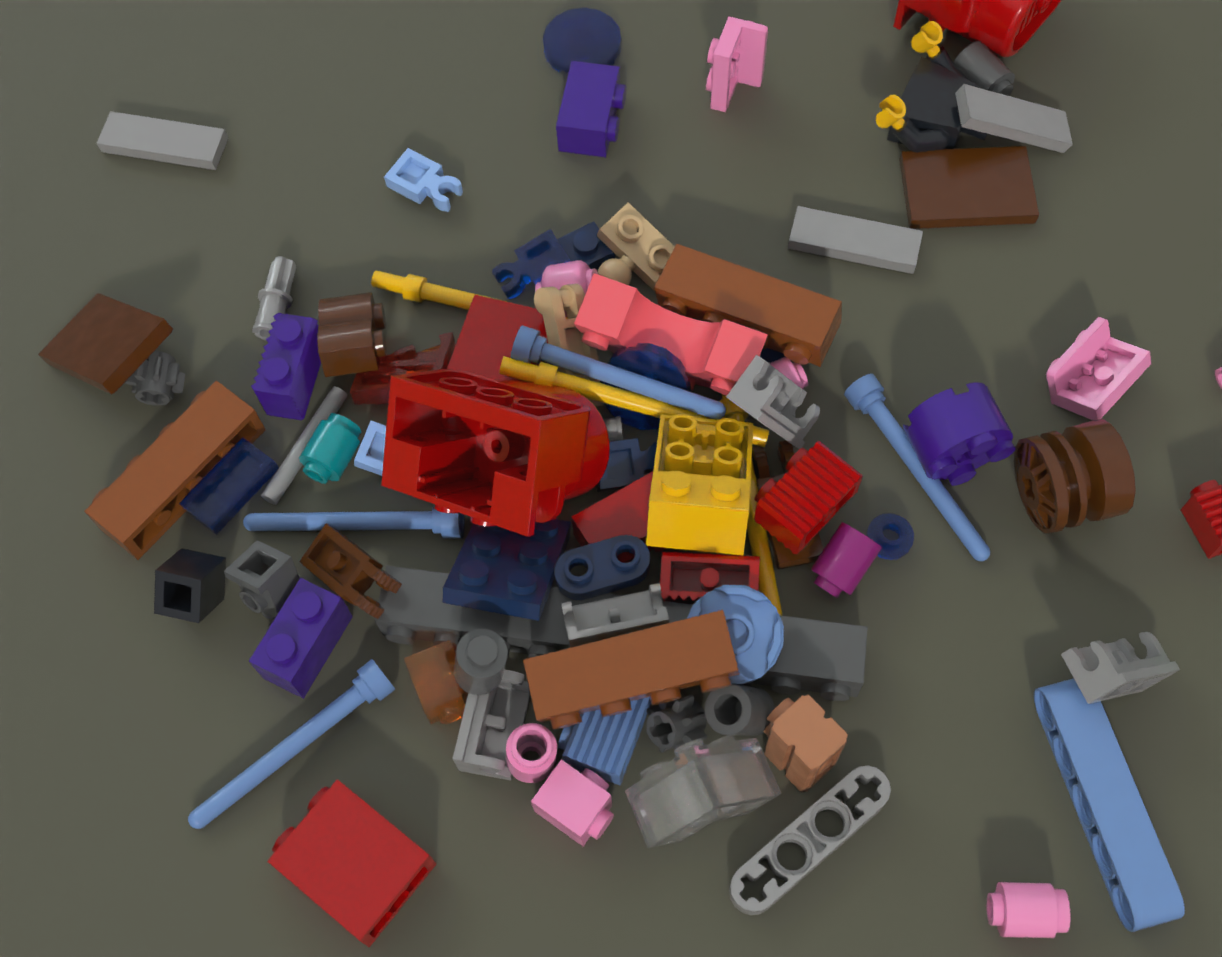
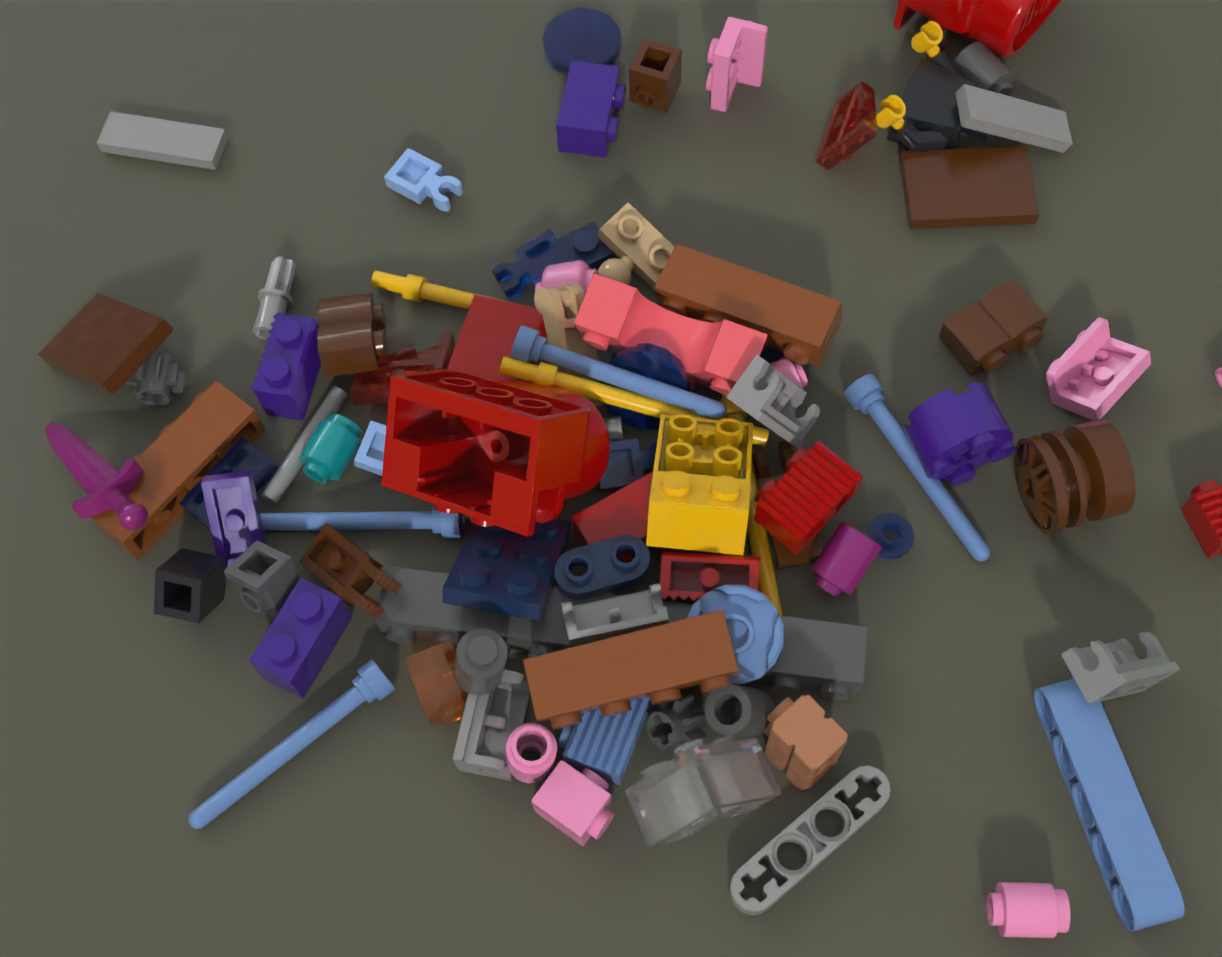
(100, 481): none -> magenta sword
(232, 513): none -> plate
(351, 862): red brick -> none
(655, 75): none -> reddish brown brick
(850, 126): none -> clear red wing
(855, 239): light grey tile -> none
(993, 327): none -> reddish brown brick

